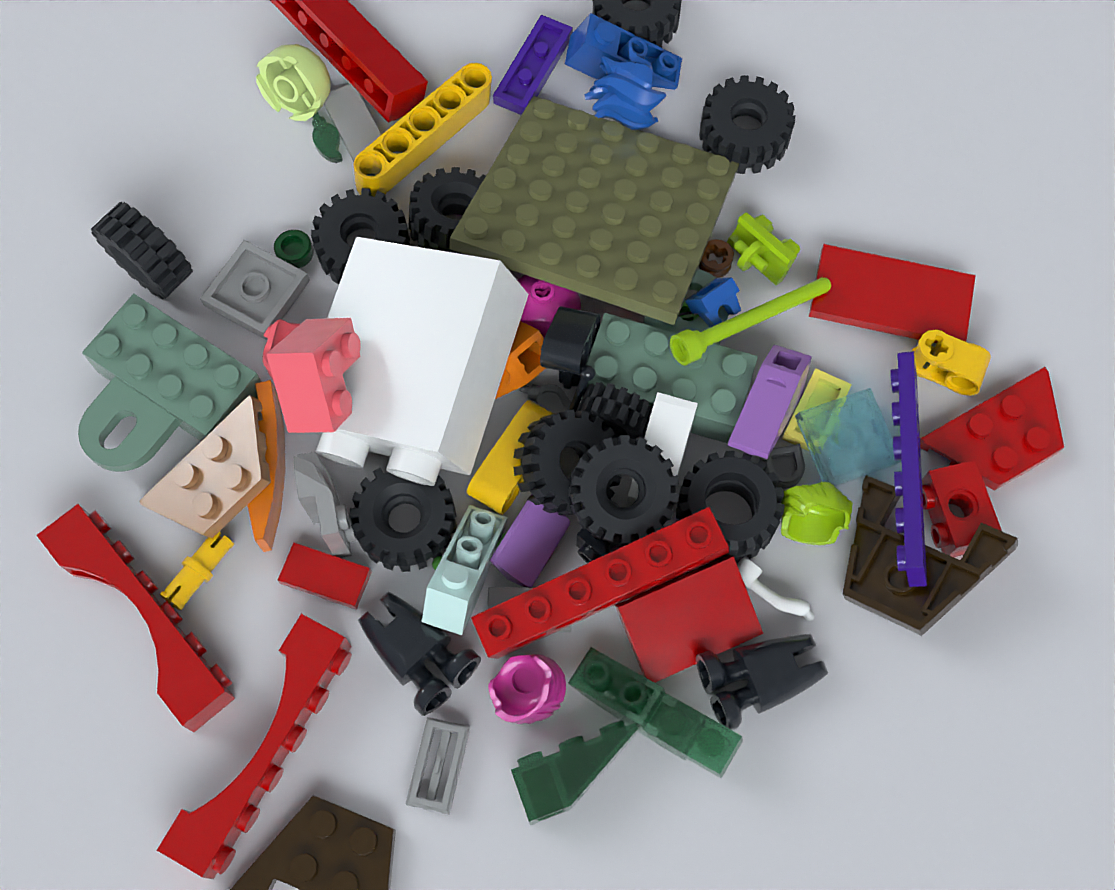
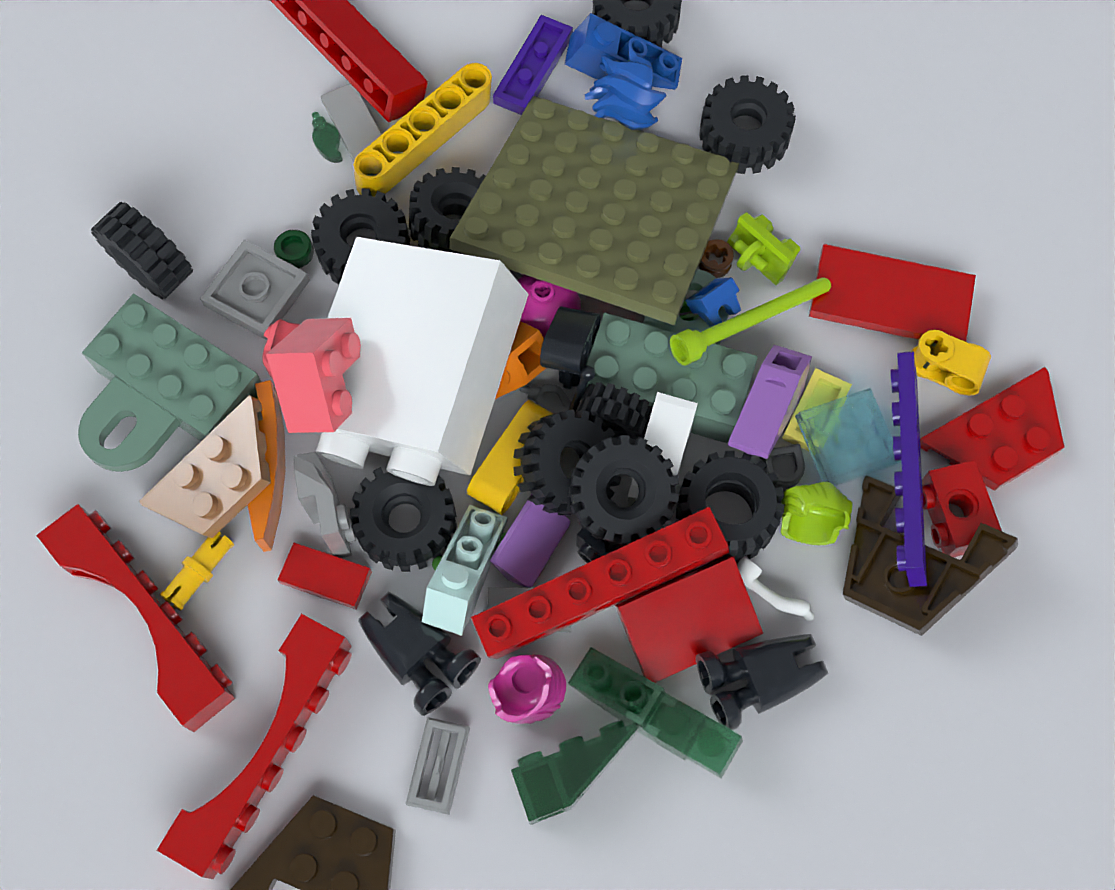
(294, 80): yellowish green cylinder -> none

